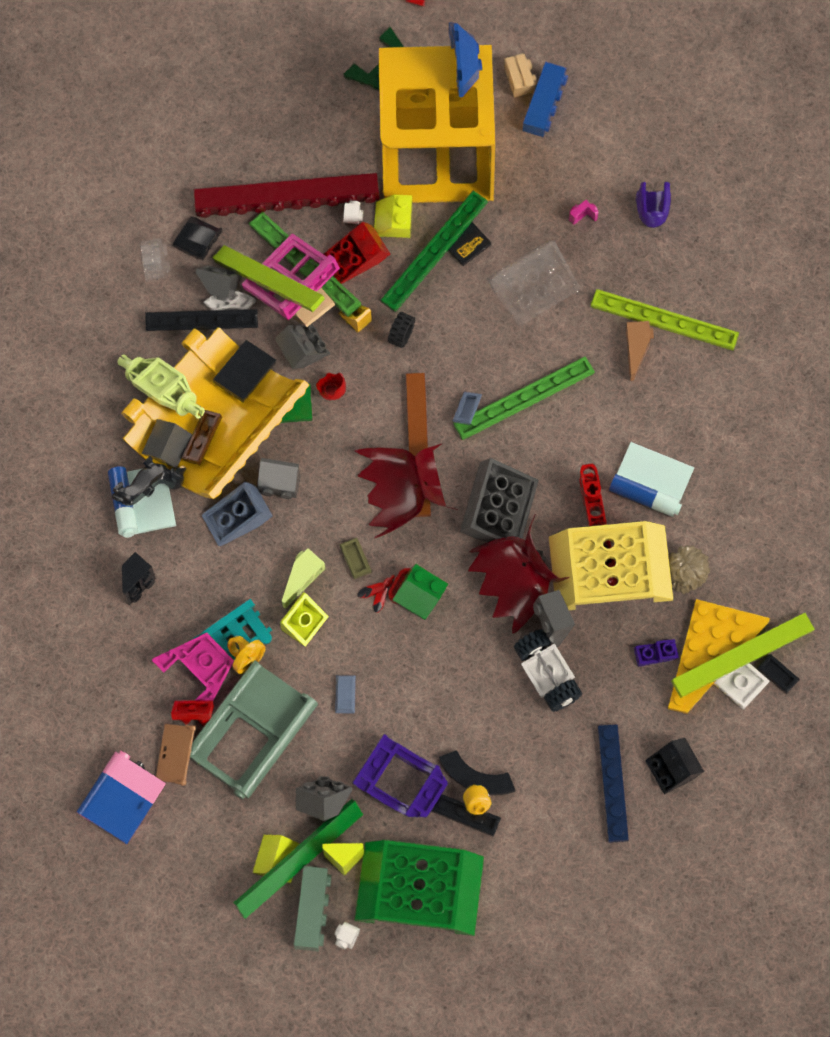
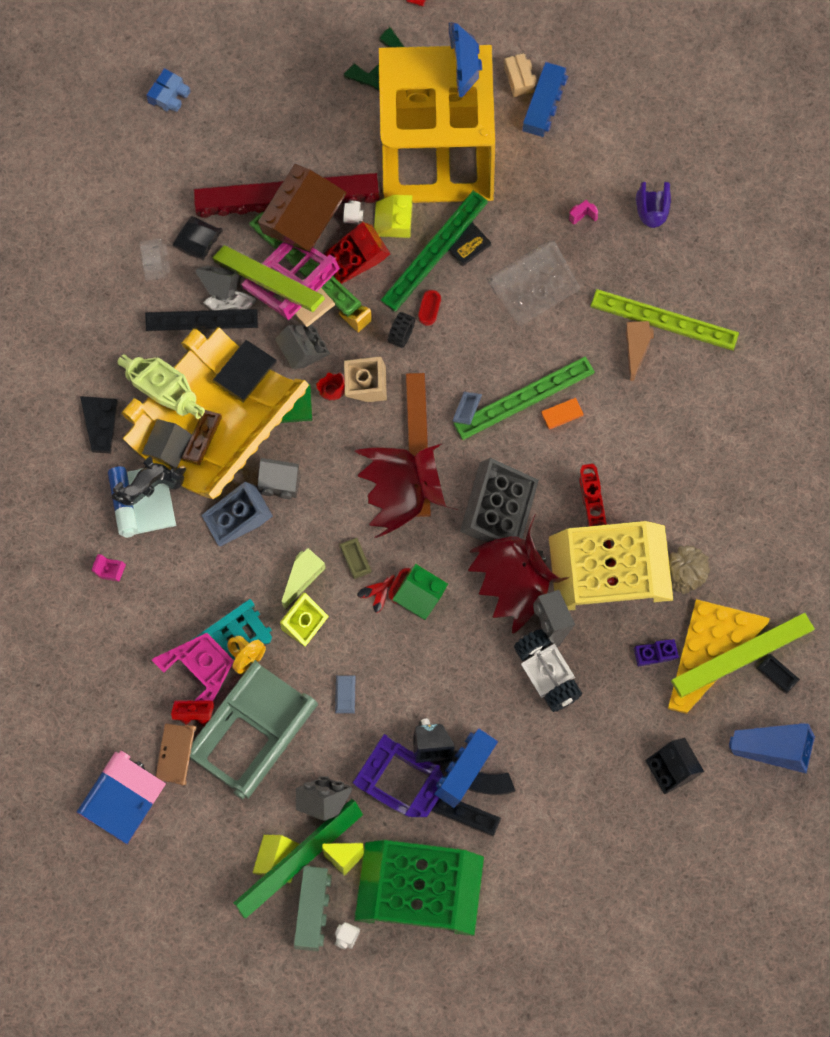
(100, 422): none -> black wing
(108, 568): none -> dark pink bracket
(136, 577): black slope -> none
(166, 90): none -> medium blue hips
(301, 208): none -> reddish brown slope
(365, 379): none -> tan slope
(429, 307): none -> red tile
(431, 742): none -> black torso
(466, 767): none -> blue brick
(477, 799): yellow head -> none
(562, 413): none -> orange tile
(613, 783): dark blue plate -> none
(651, 479): light aqua door -> none
(742, 685): white tile -> none
(778, 745): none -> blue slope

